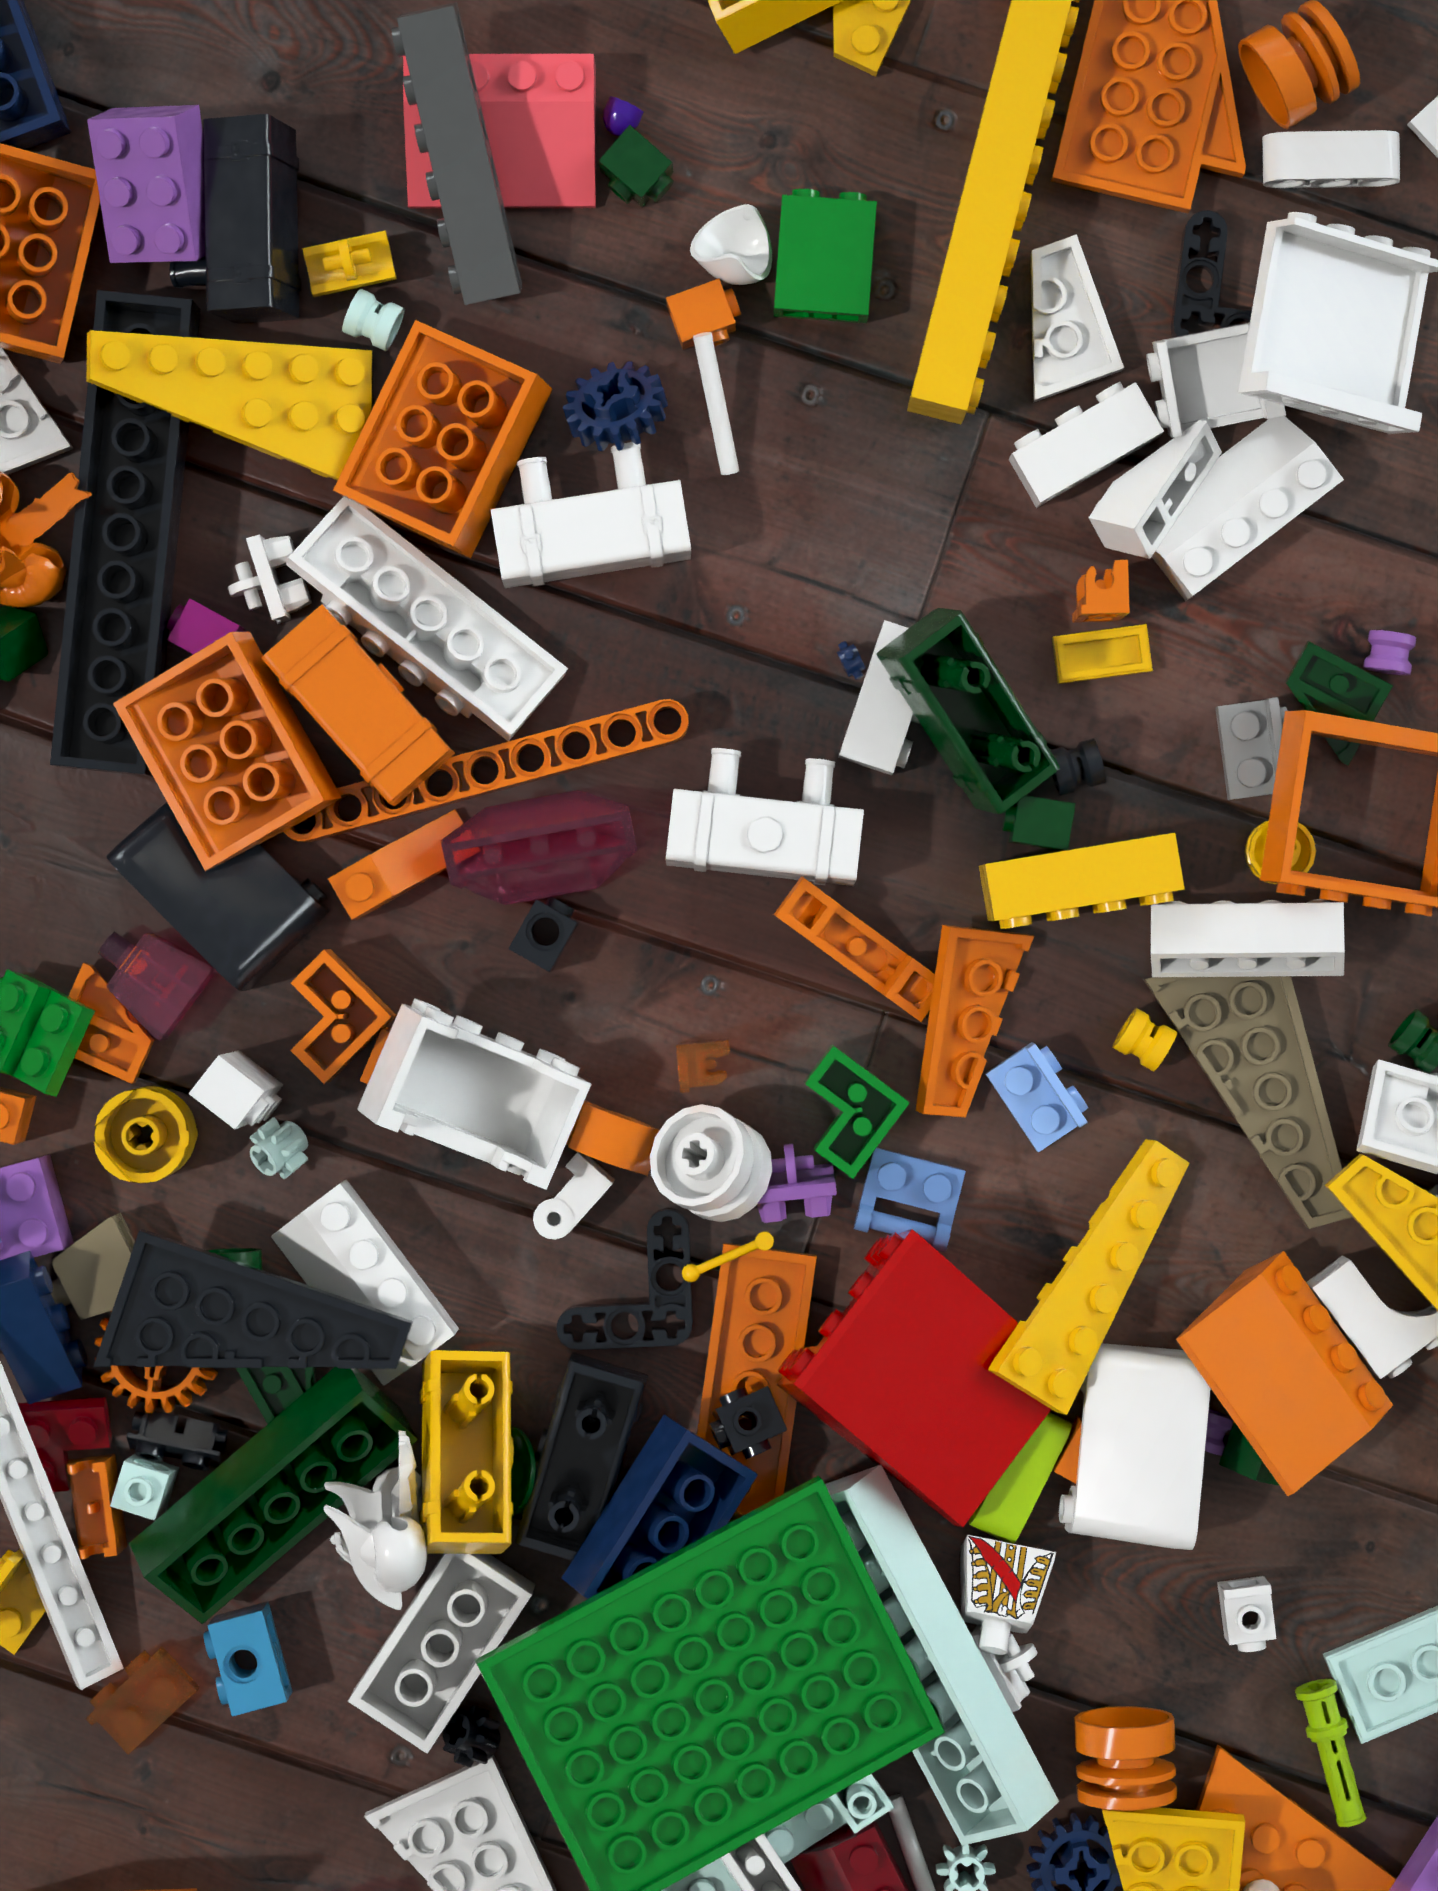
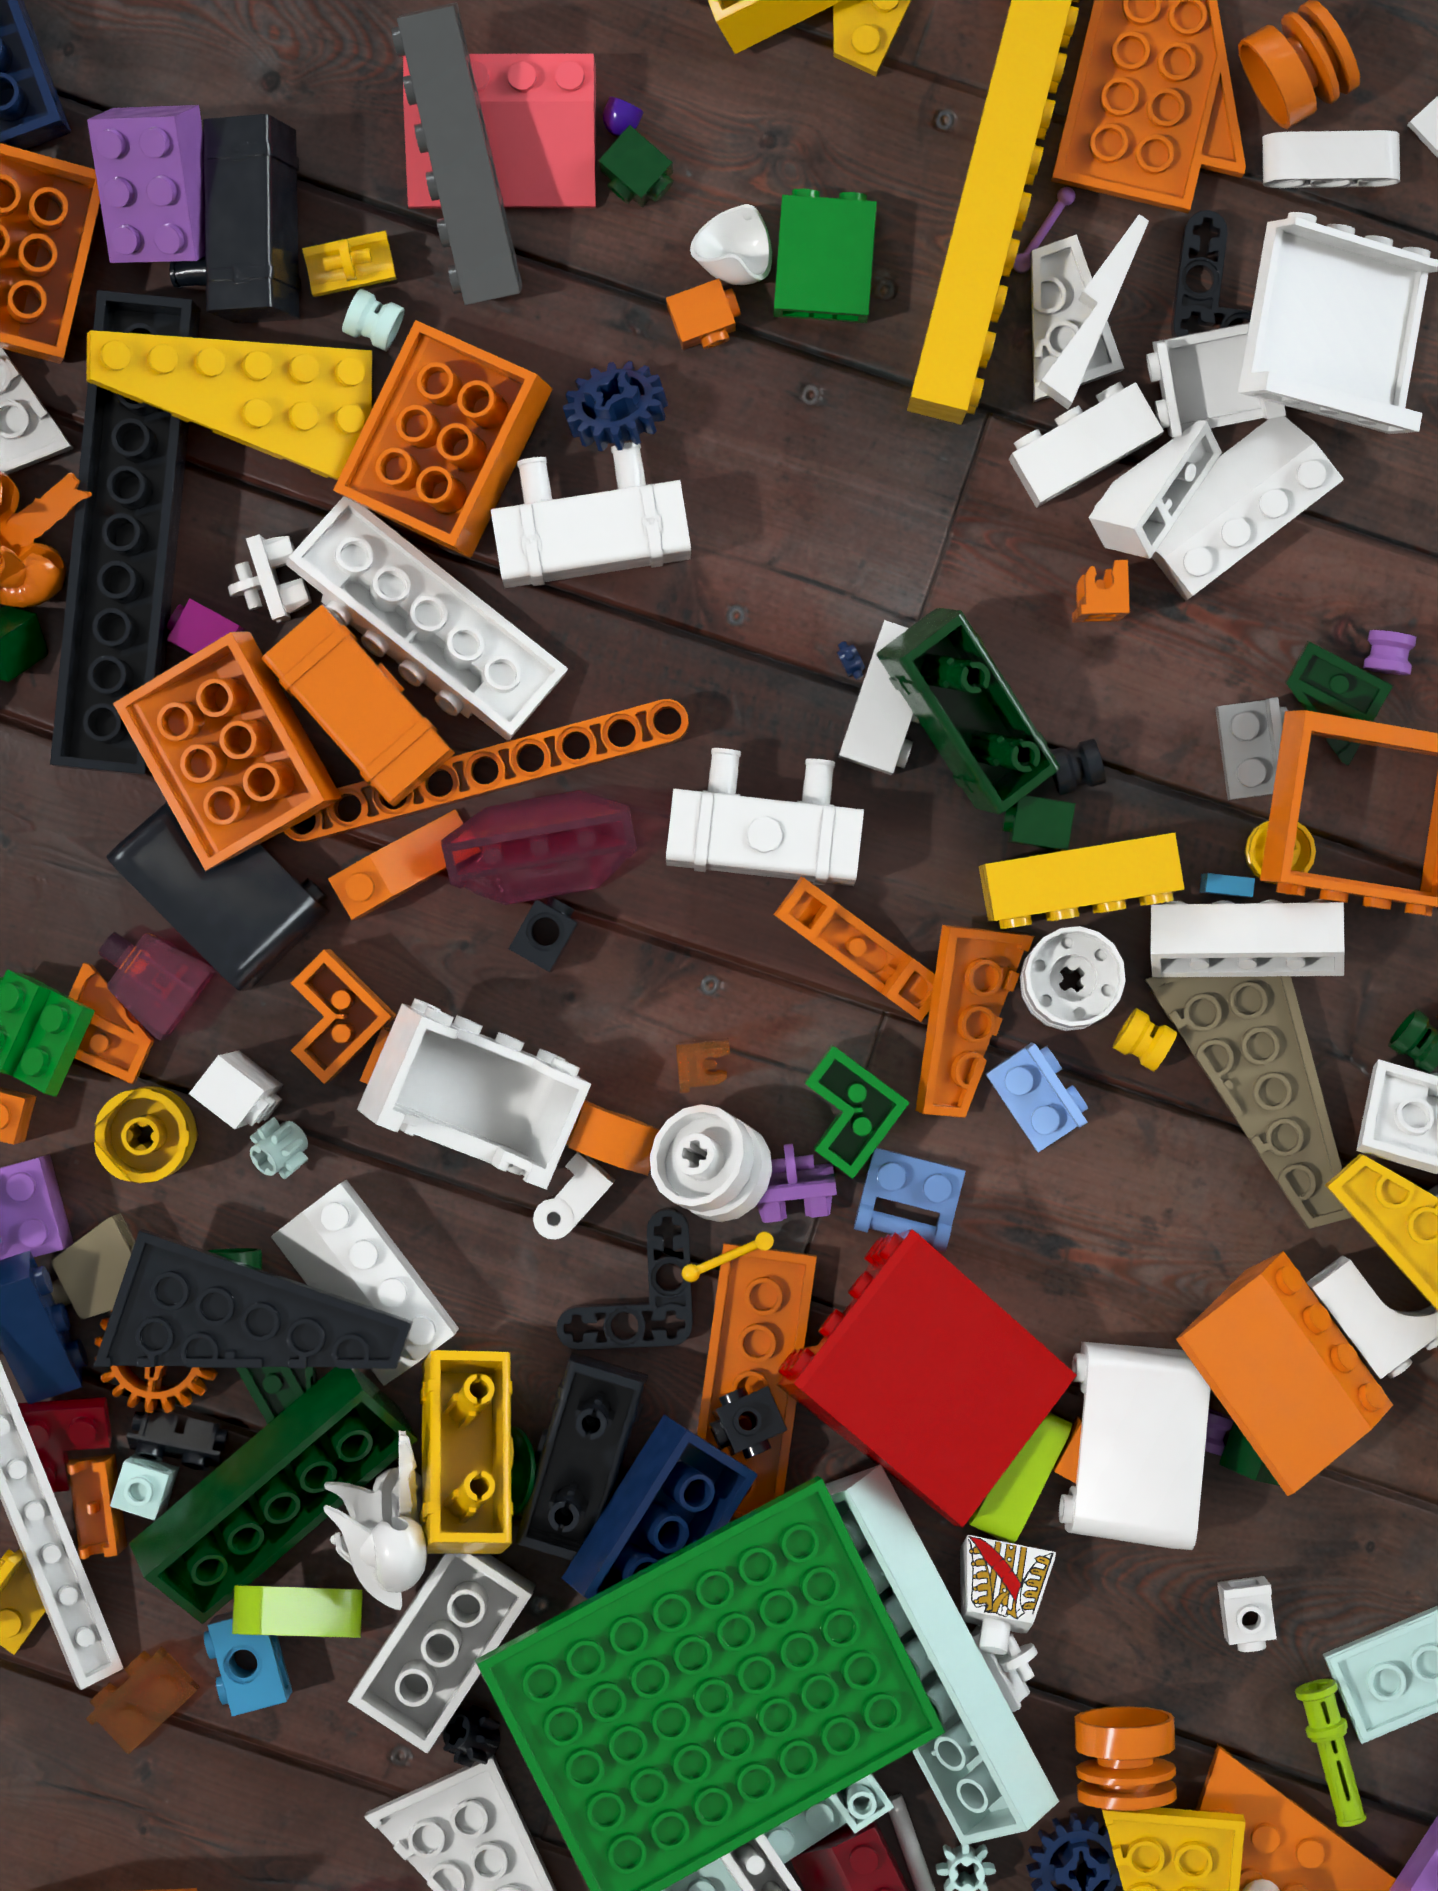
(297, 1611): none -> lime beam
(716, 403): white bar -> none
(1023, 260): none -> medium lavender hinge
(1065, 1330): yellow wing -> none
(1071, 951): none -> white wheel
(1099, 295): none -> white slope
(1102, 654): yellow tile -> none
(1227, 885): none -> dark azure tile

